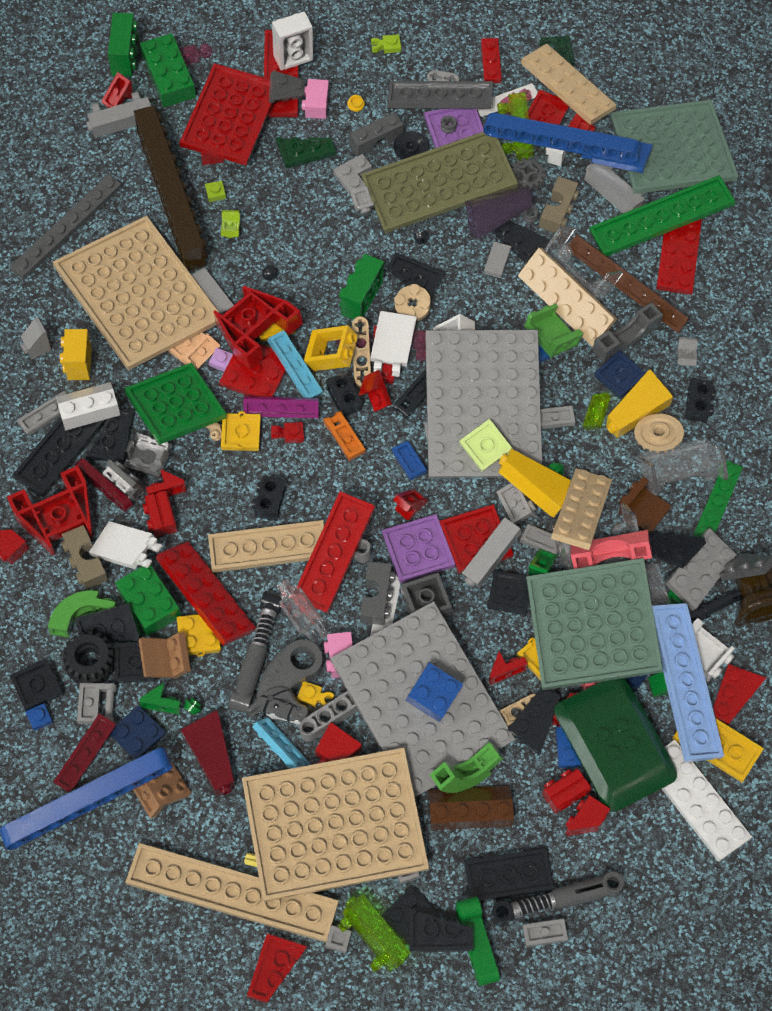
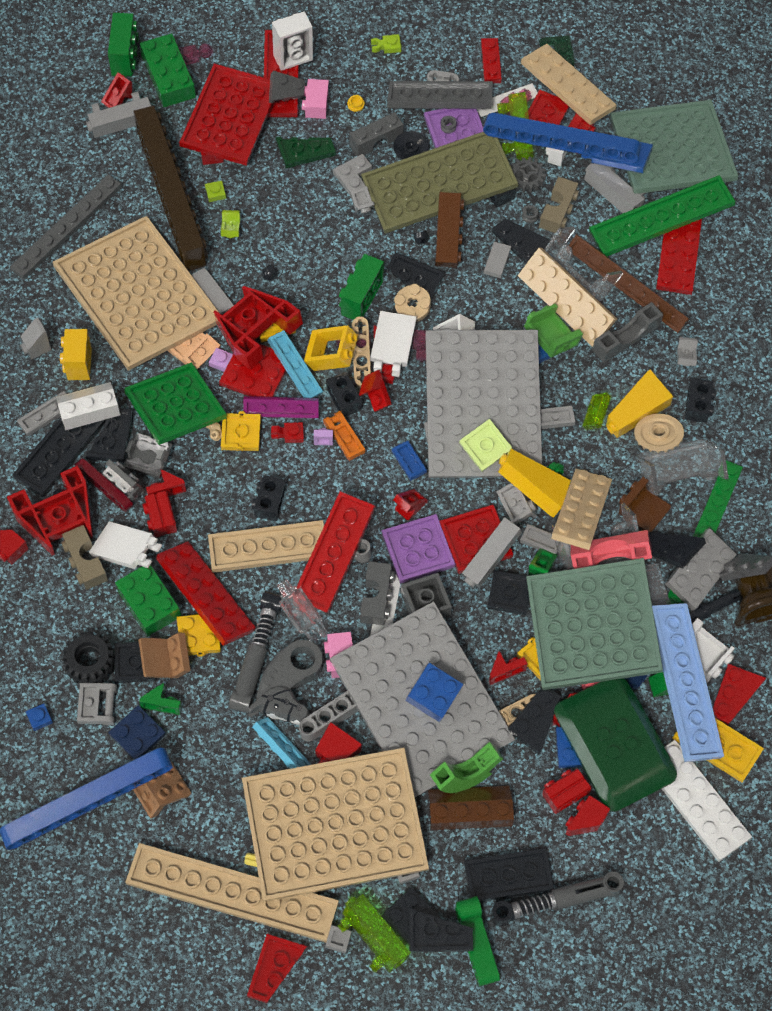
(36, 685): black plate -> none
(75, 605): bright green arch -> none
(84, 753): dark red plate -> none
(111, 622): black wing -> none
(192, 705): green plate -> none
(209, 749): dark red slope -> none
(311, 695): yellow plate -> none
(323, 437): none -> lavender plate
(413, 396): black plate -> none
(448, 229): none -> reddish brown brick
(494, 210): clear purple slope -> none
(544, 933): light grey plate -> none
(619, 374): dark blue plate -> none

